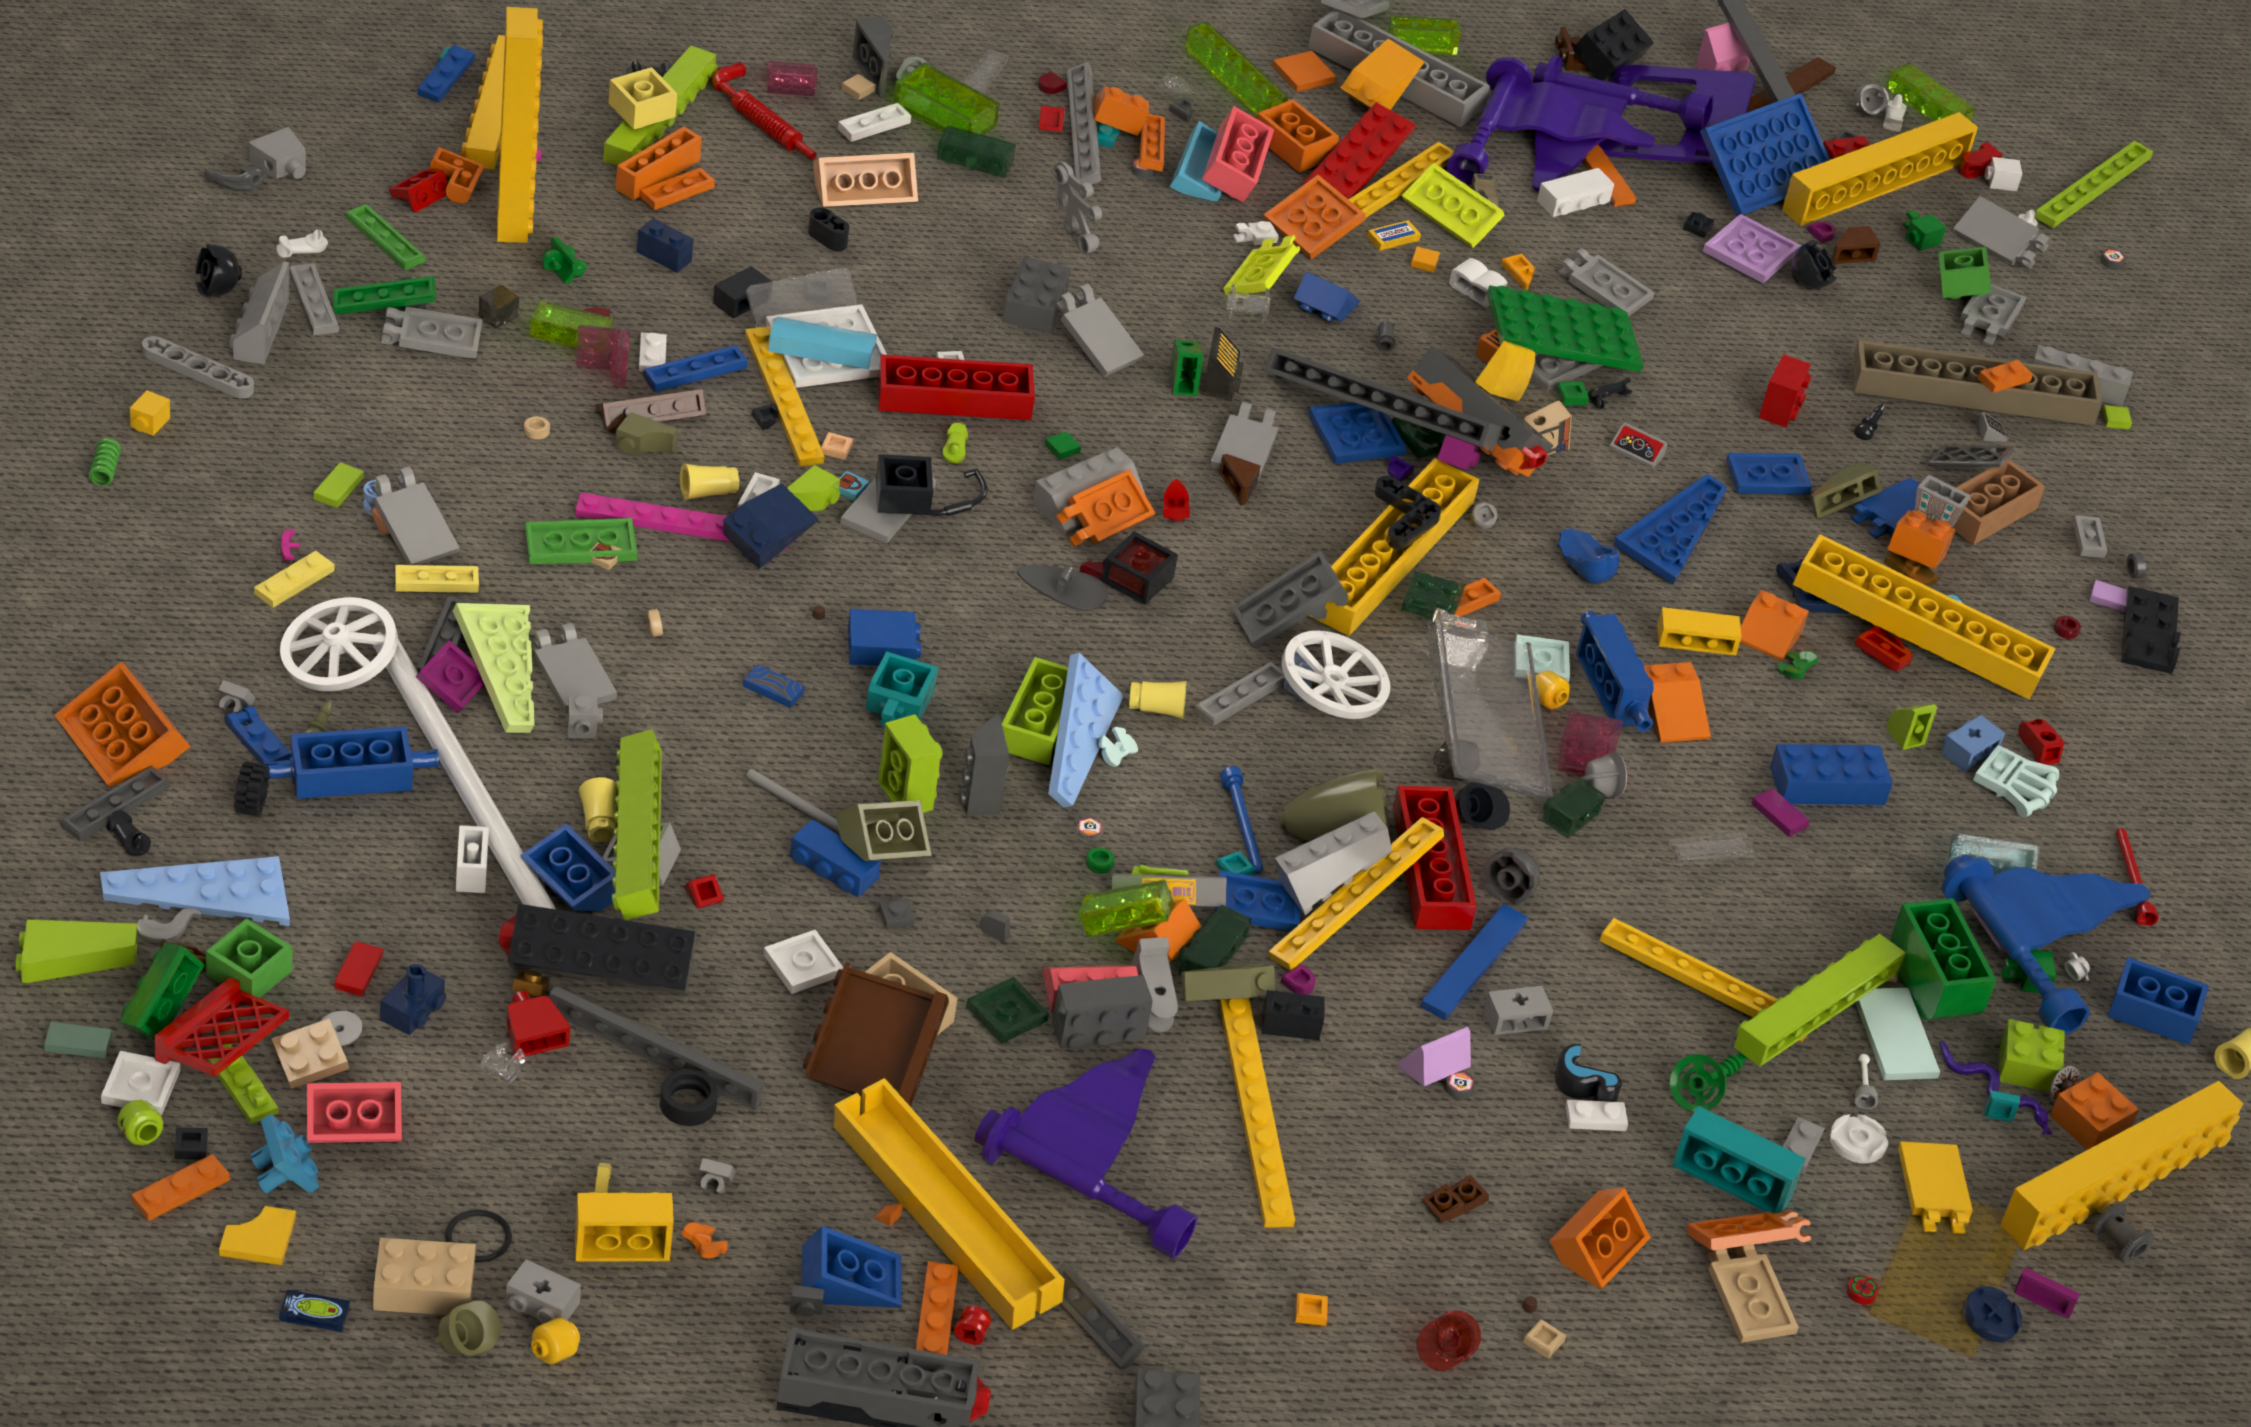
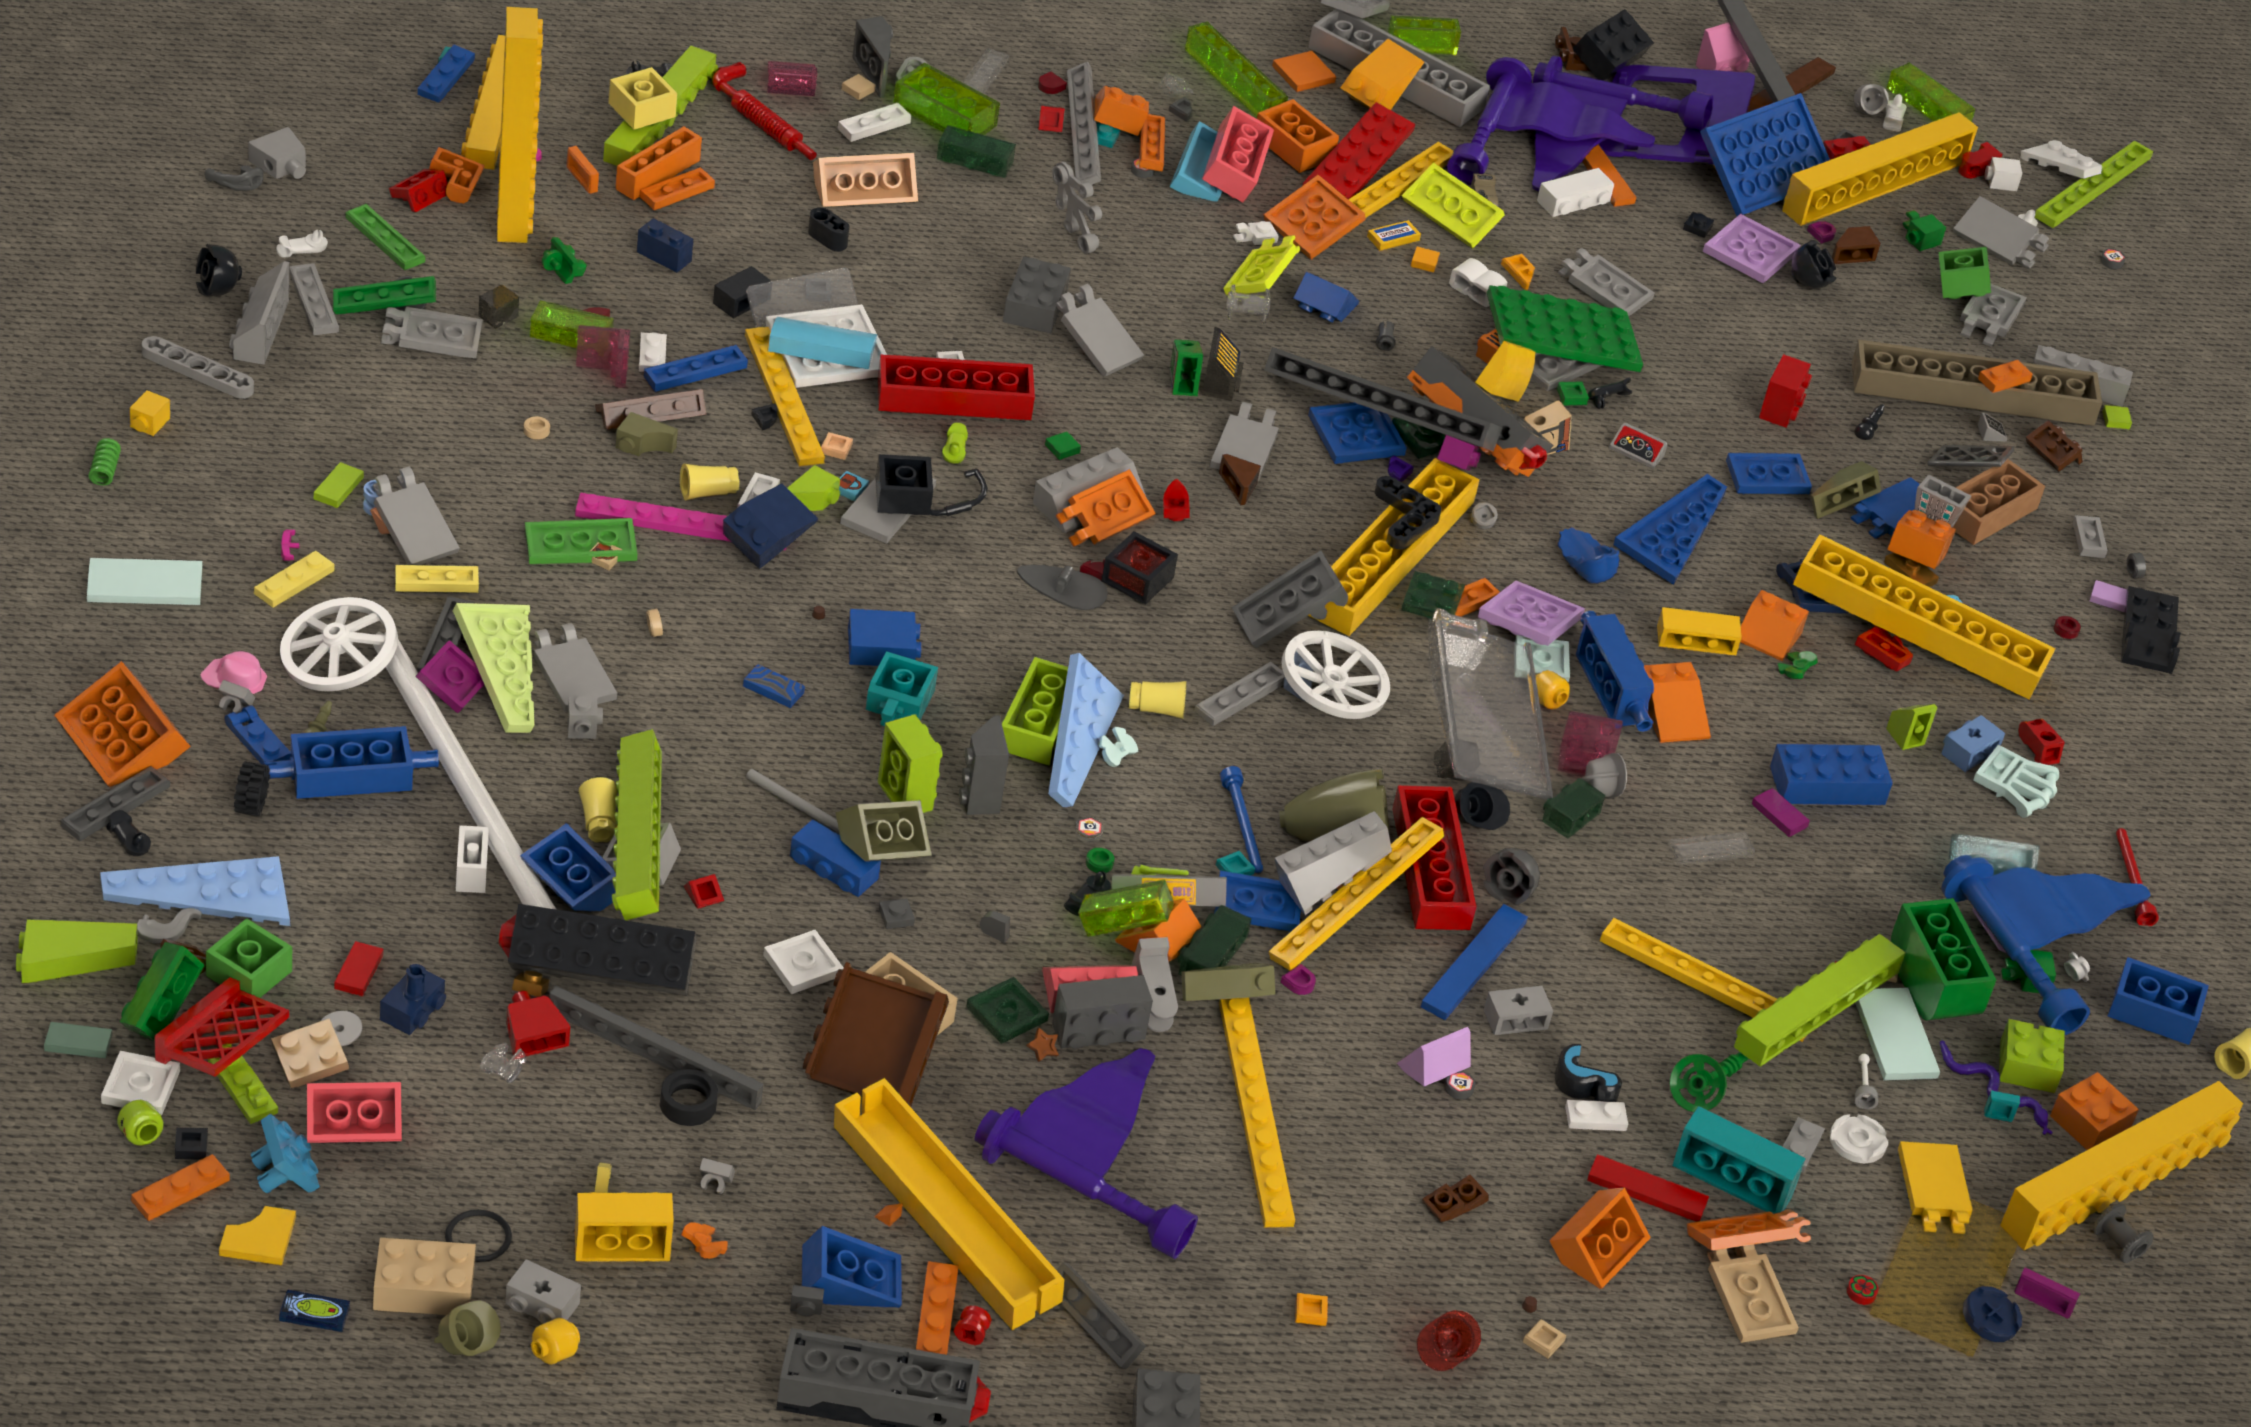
(144, 581): none -> light aqua tile
(236, 668): none -> bright pink piece
(582, 169): none -> orange tile
(1043, 1045): none -> dark orange piece
(1093, 884): none -> black piece
(1293, 1015): black brick -> none
(1531, 613): none -> lavender plate
(1648, 1188): none -> red tile
(2055, 446): none -> reddish brown bracket
(2064, 1080): piece -> none
(2067, 159): none -> white wing

